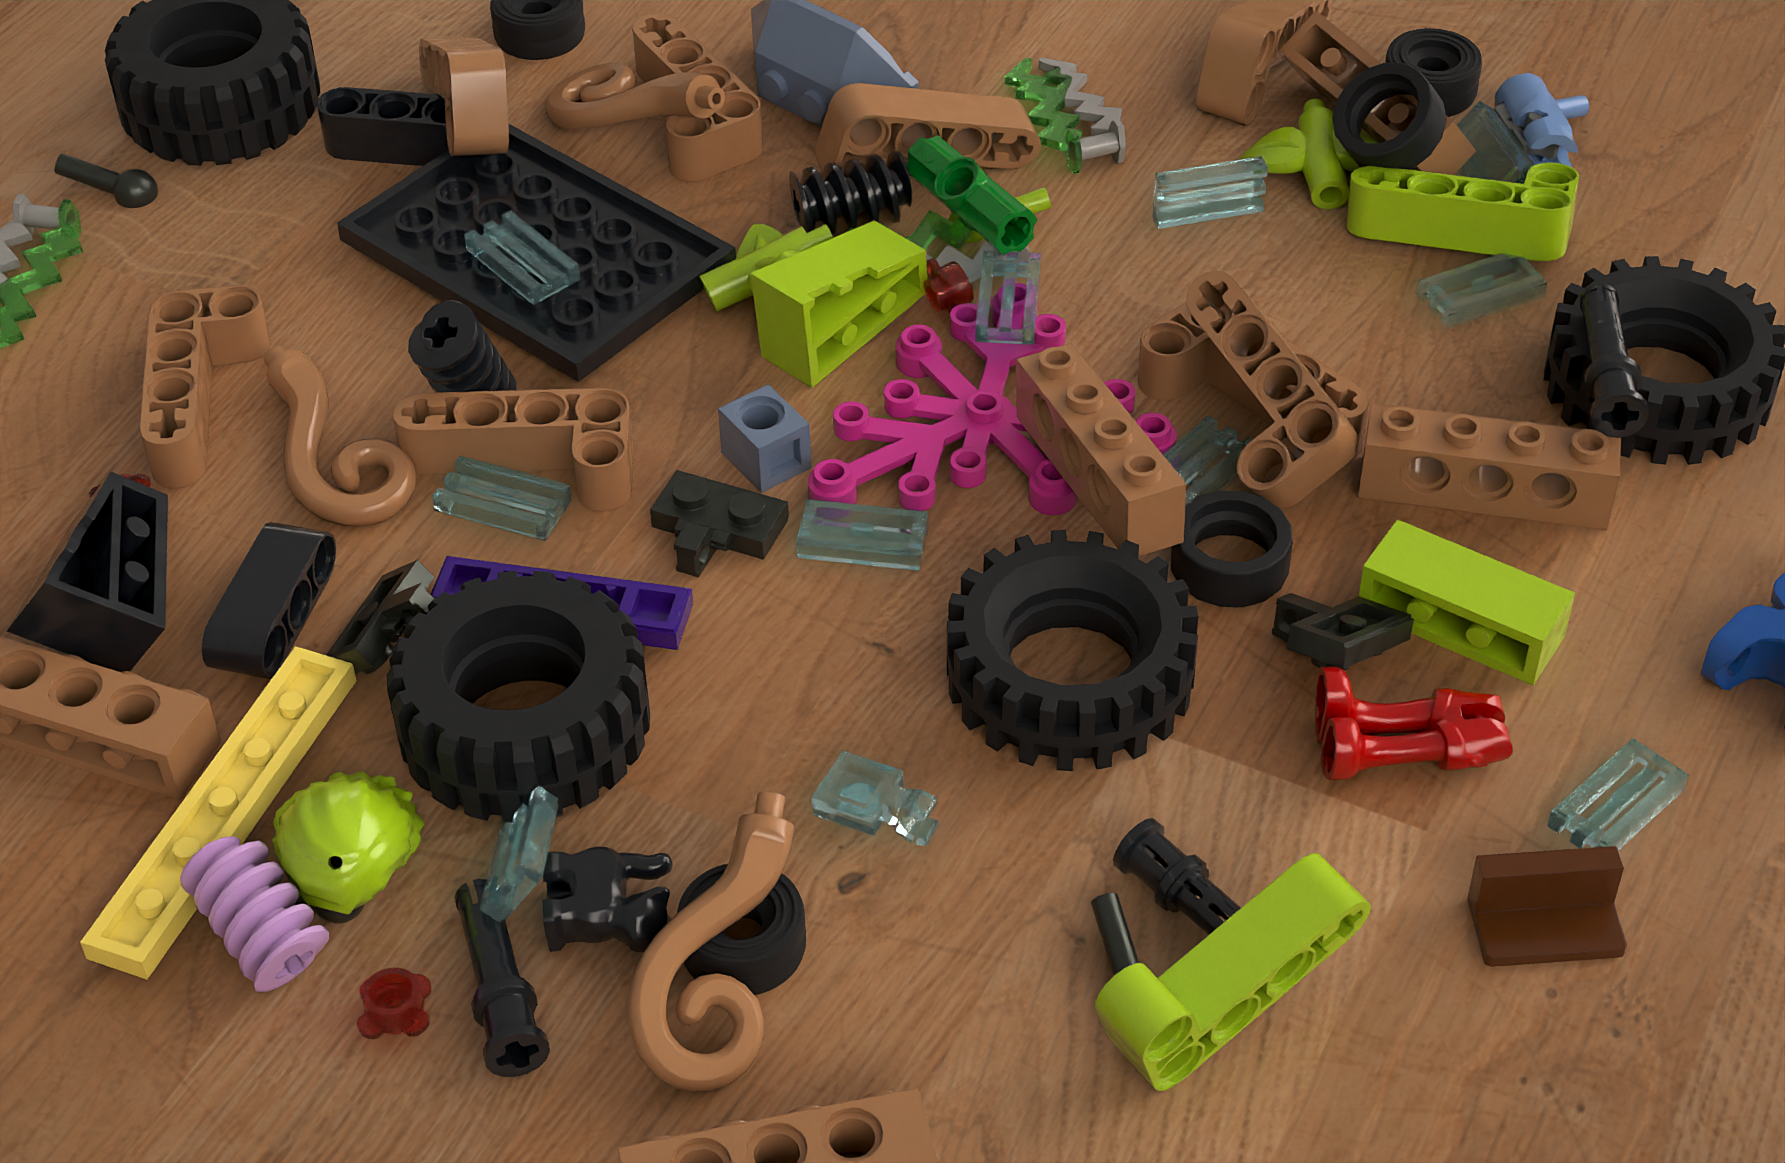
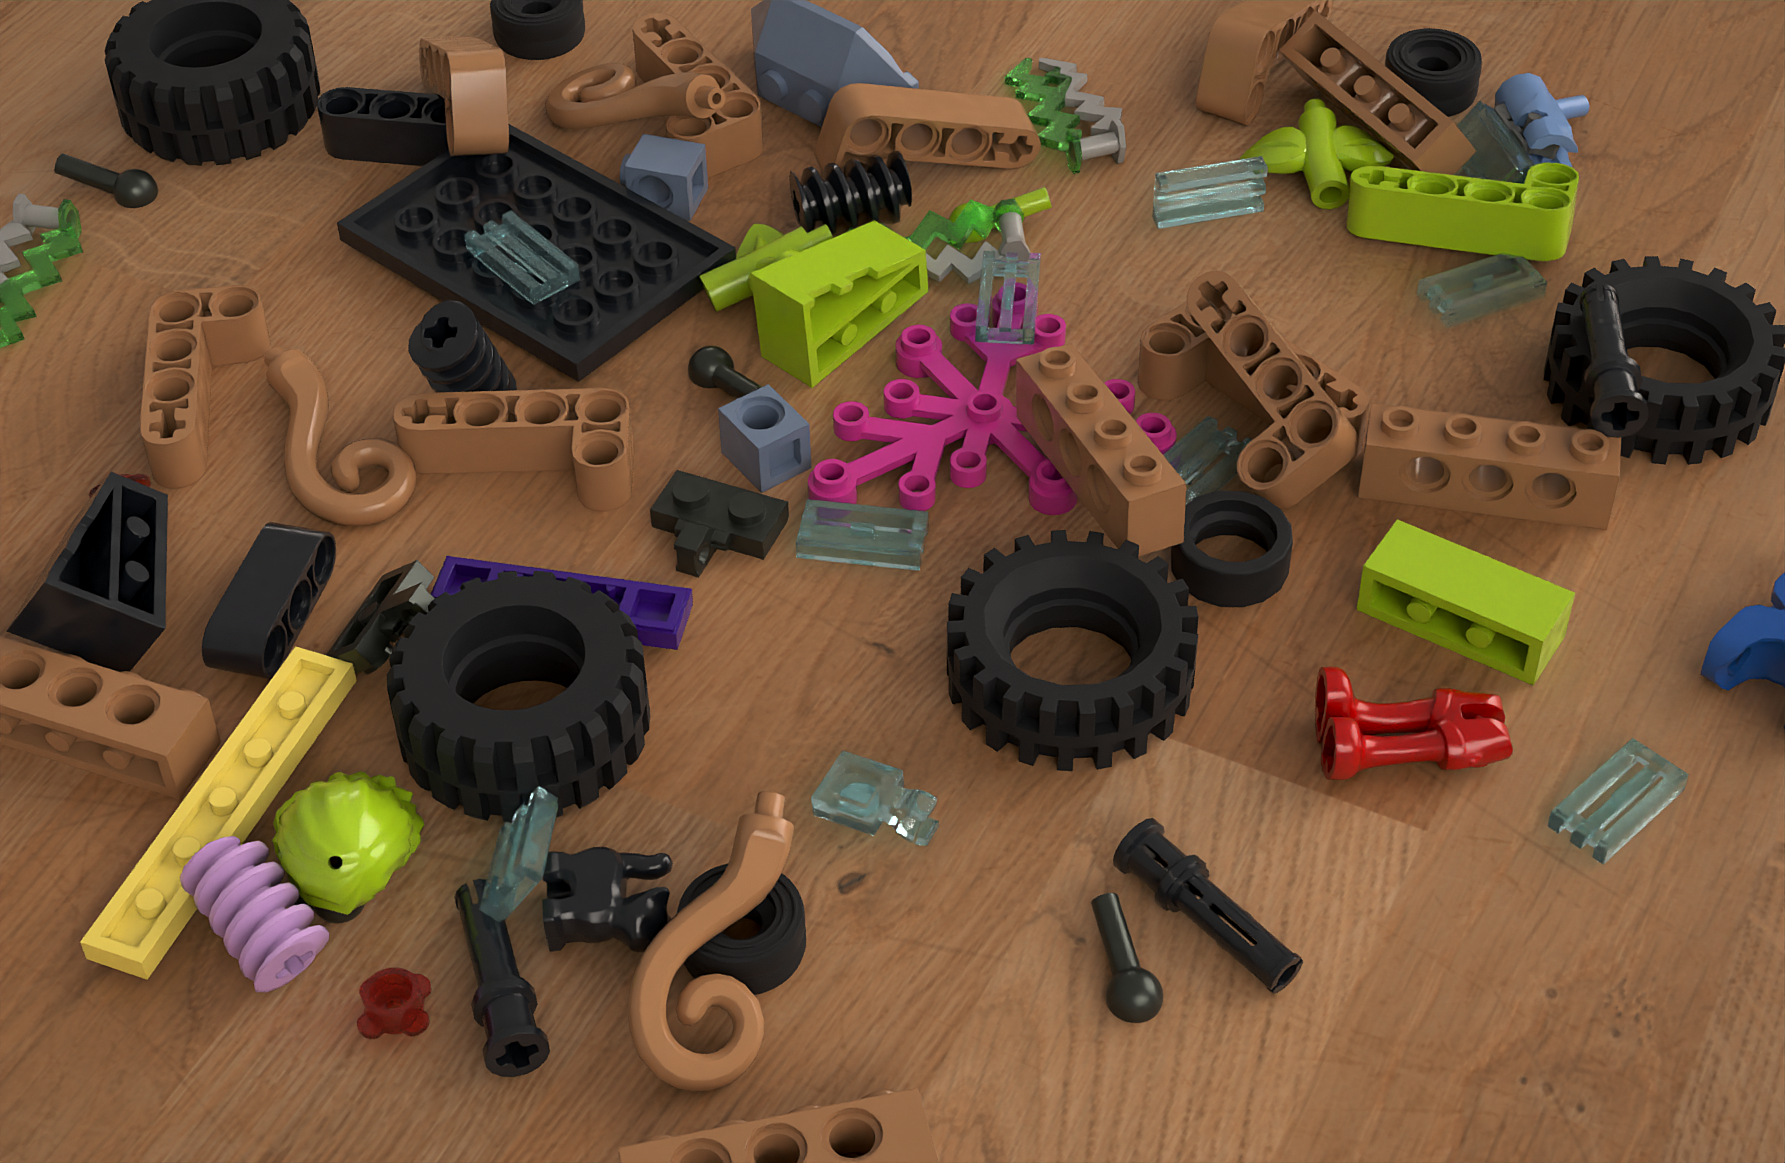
(506, 491): clear light blue tile -> none
(667, 173): none -> sand blue brick
(715, 368): none -> pearl dark grey bar
(947, 286): clear red plate -> none
(971, 194): green piece -> none
(1232, 975): lime beam -> none
(1339, 633): pearl dark grey hinge -> none
(1367, 92): black tyre -> none
(1547, 906): reddish brown panel -> none

